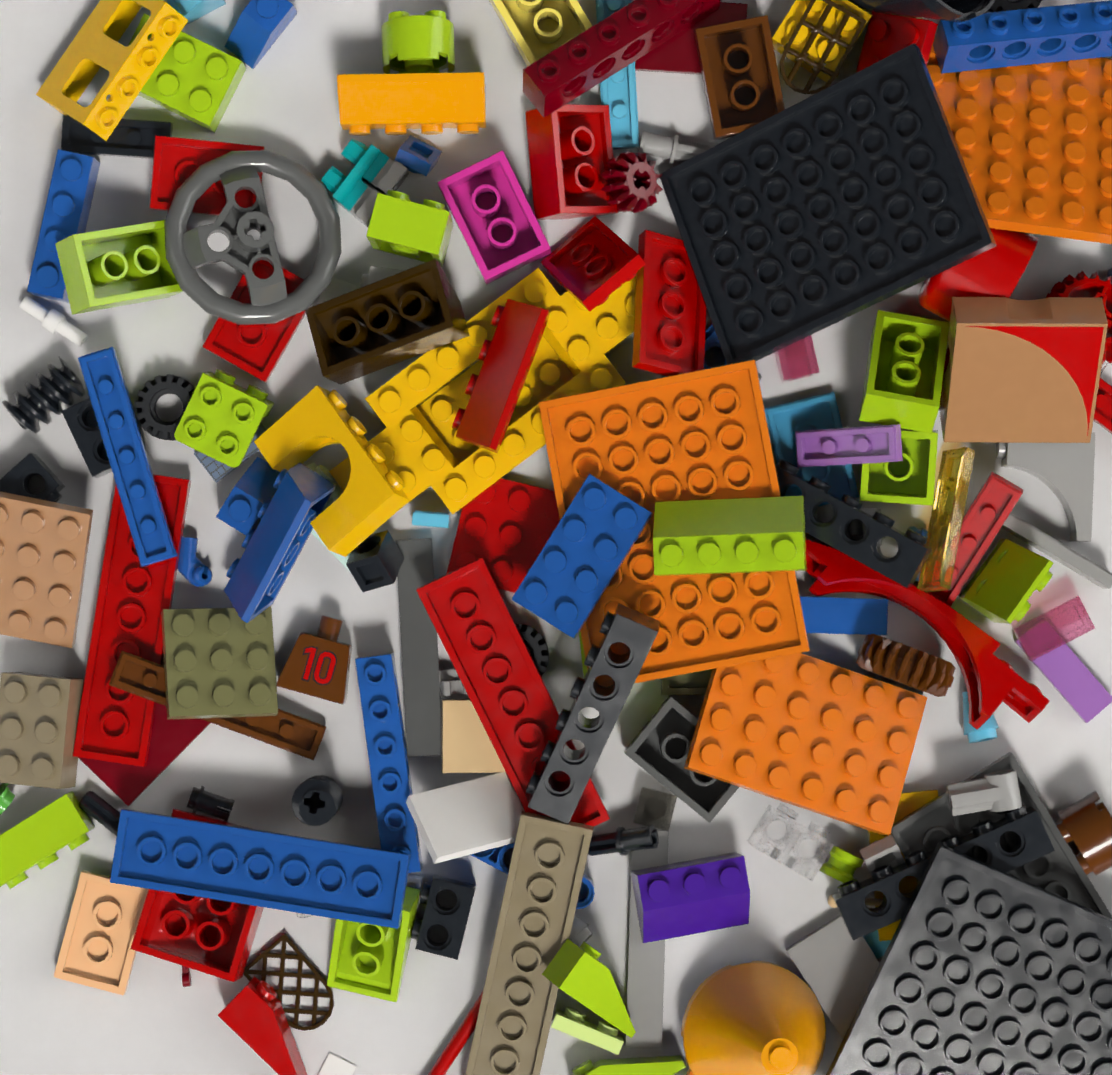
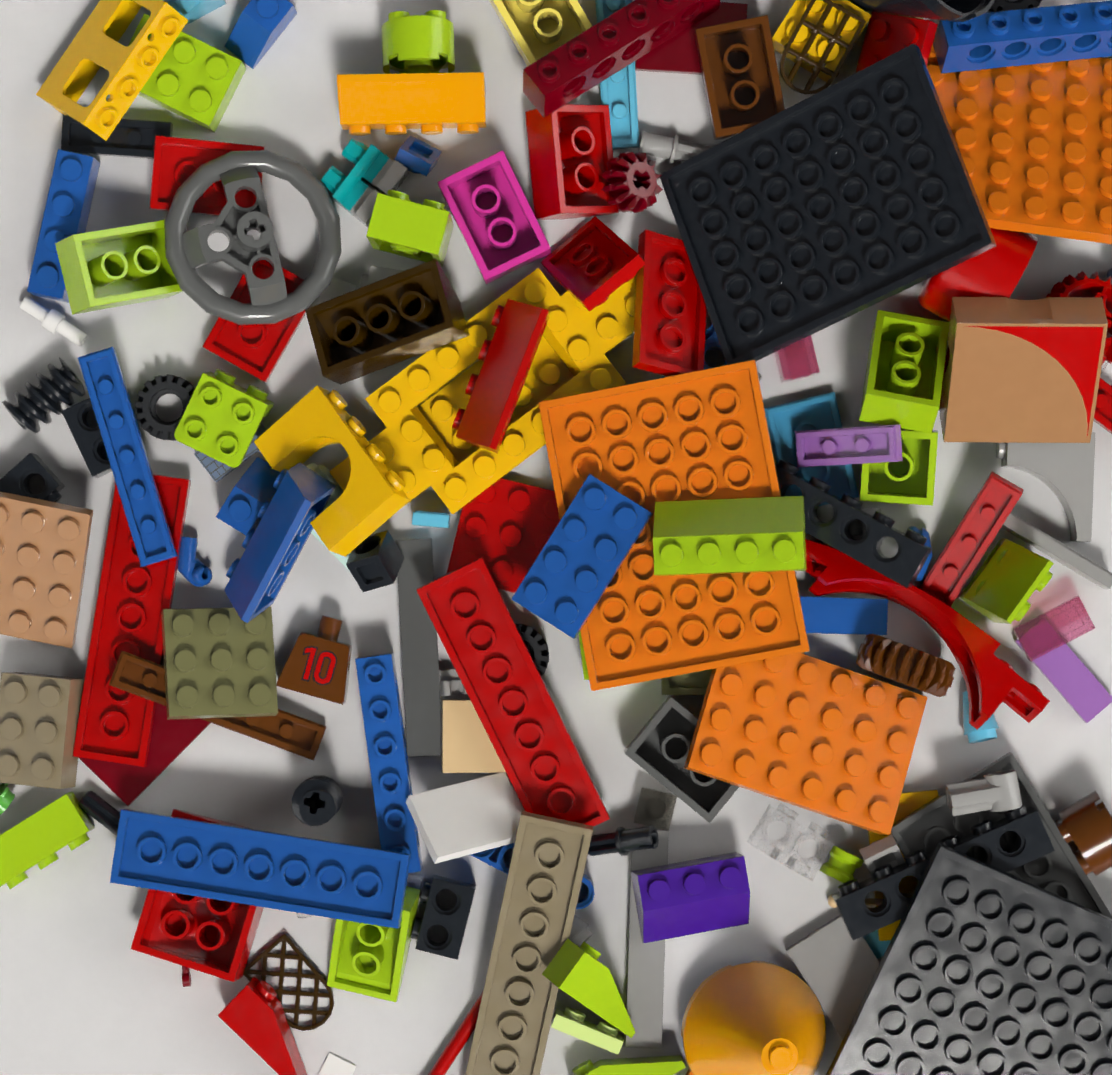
(101, 934): light nougat plate -> none
(207, 803): black pin -> none
(561, 798): black brick -> none
(946, 519): clear yellow tile -> none

